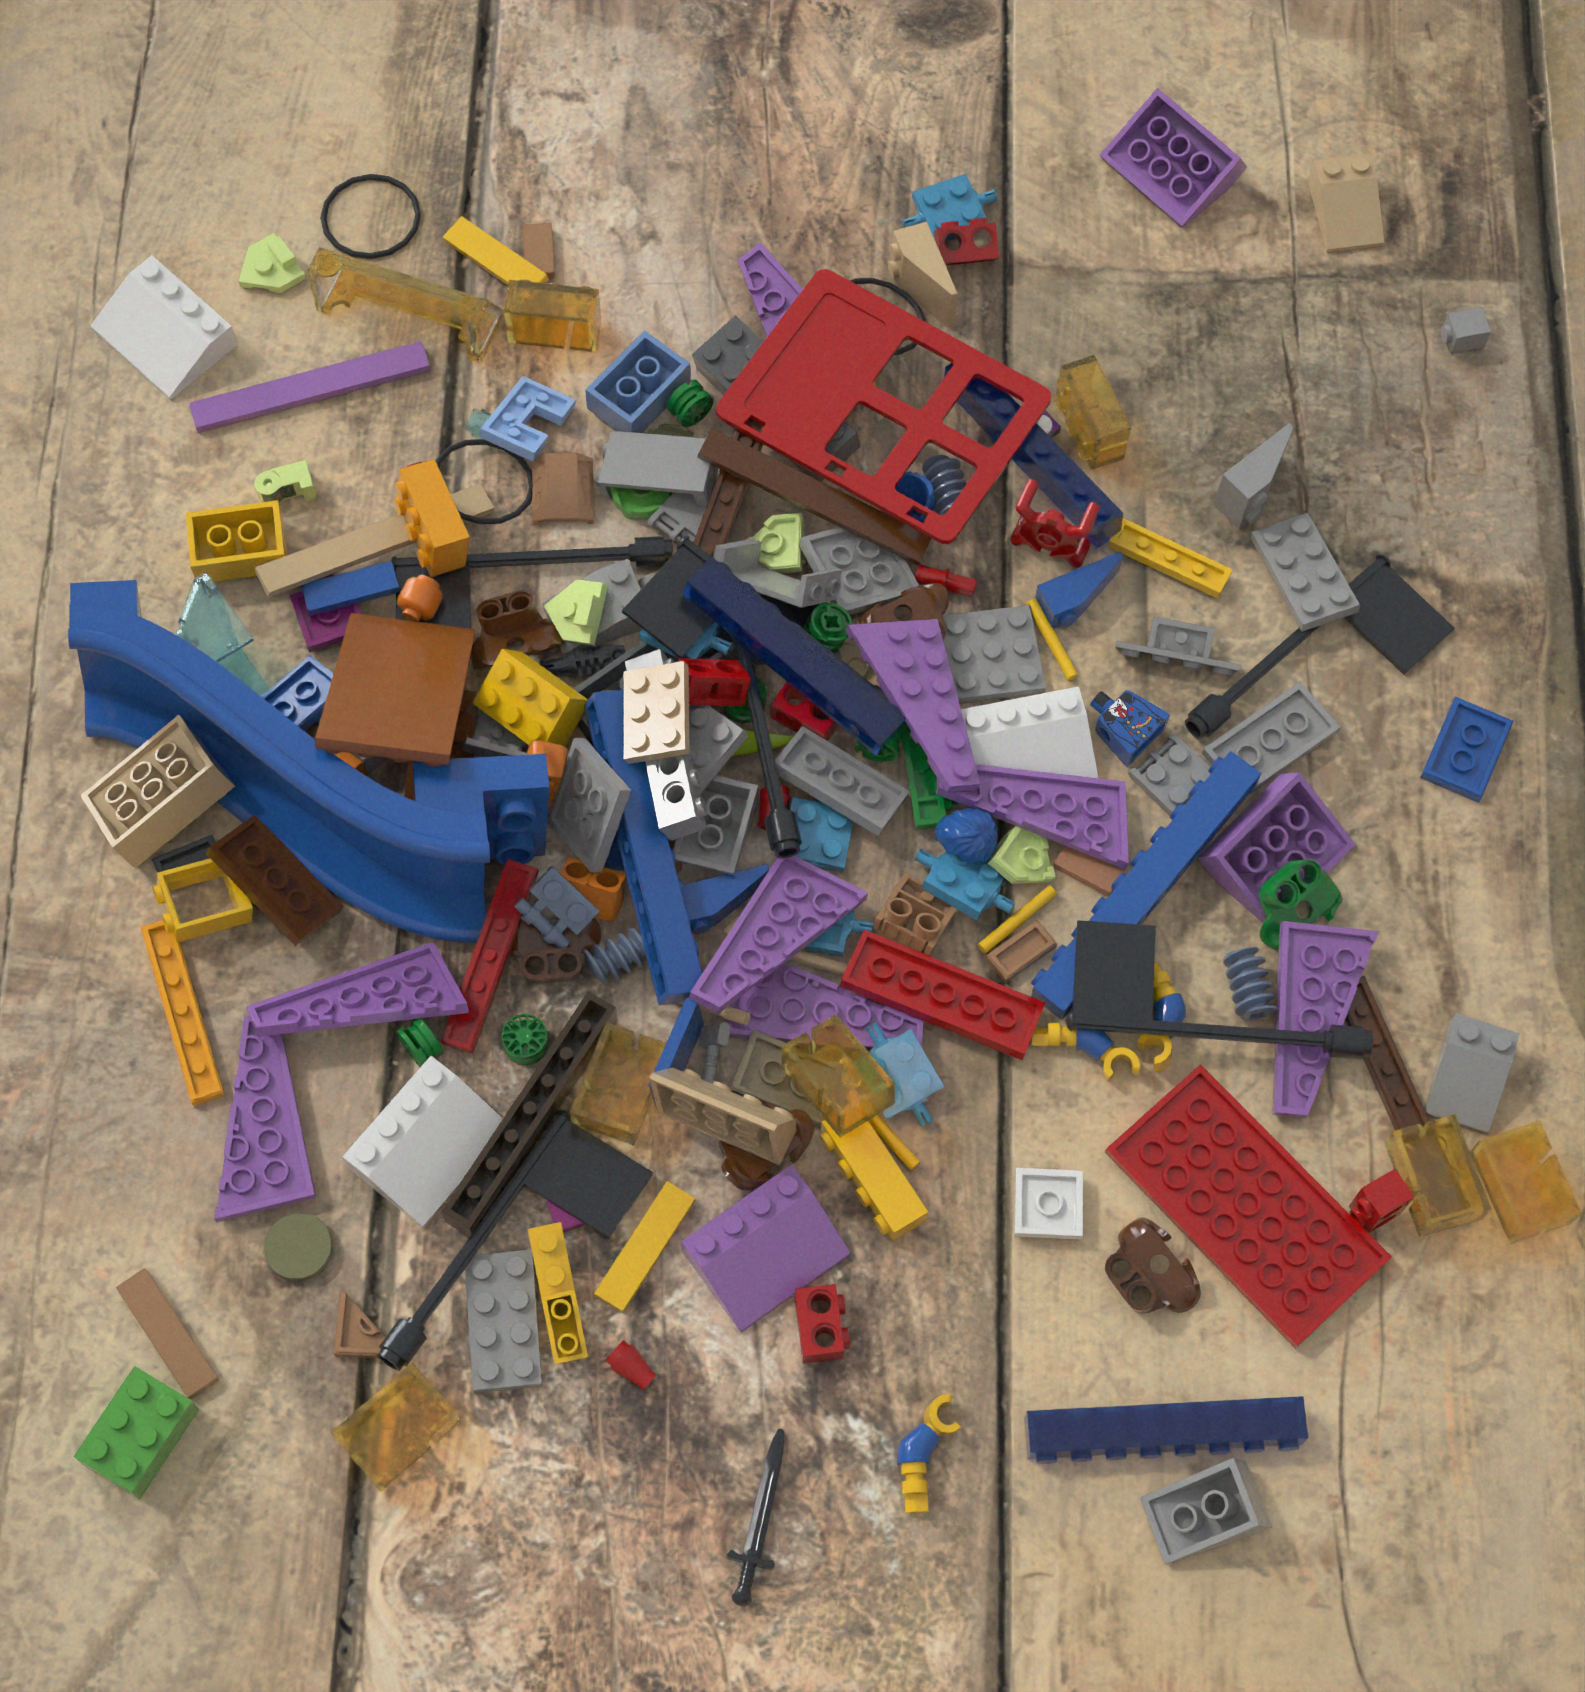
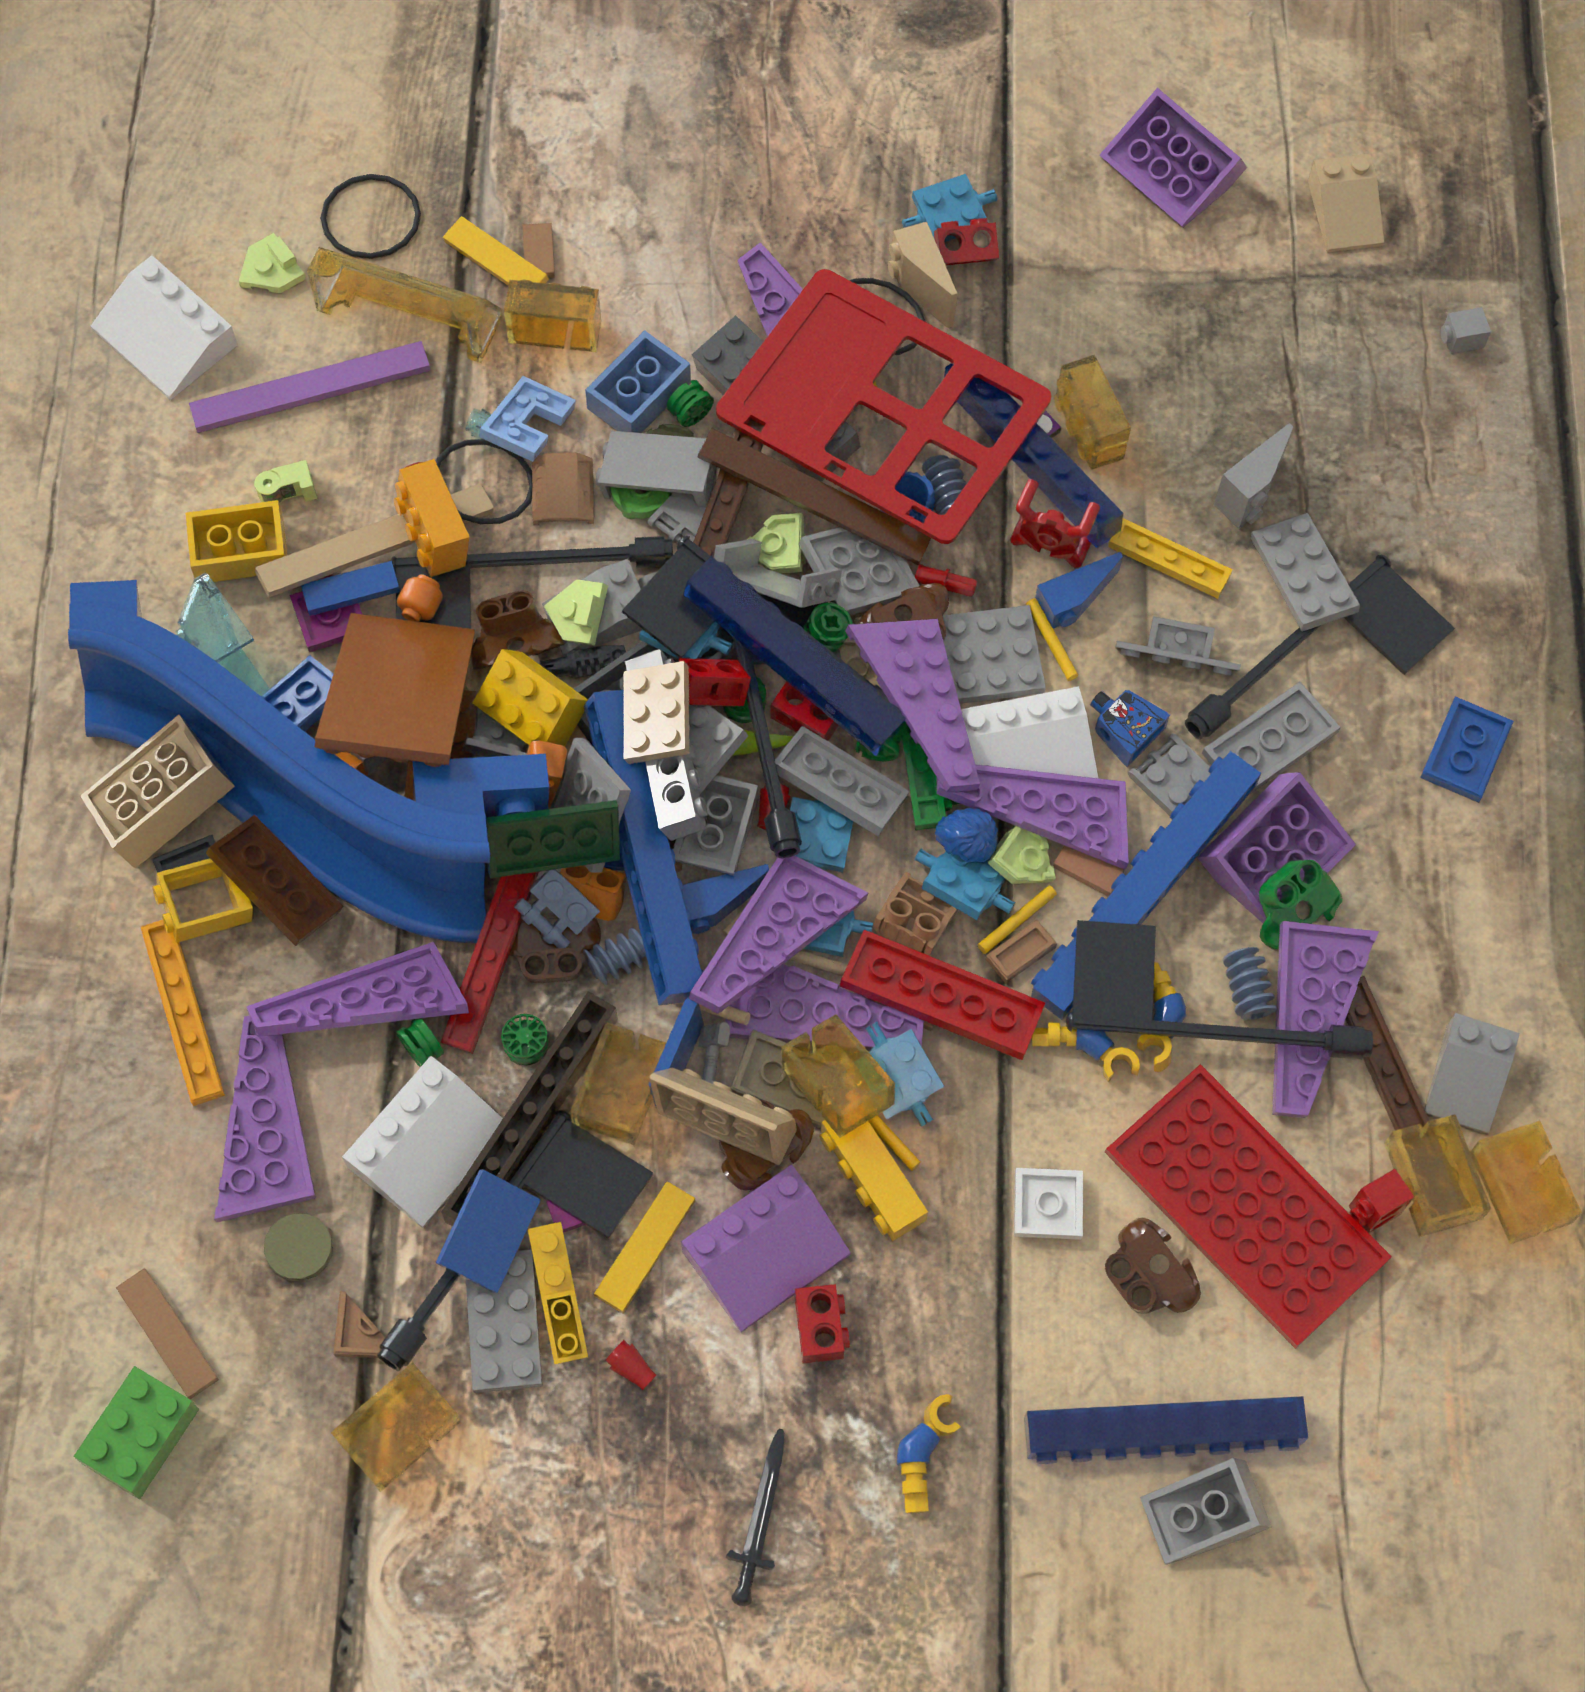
(488, 1231): none -> blue tile
(553, 838): none -> dark green tile

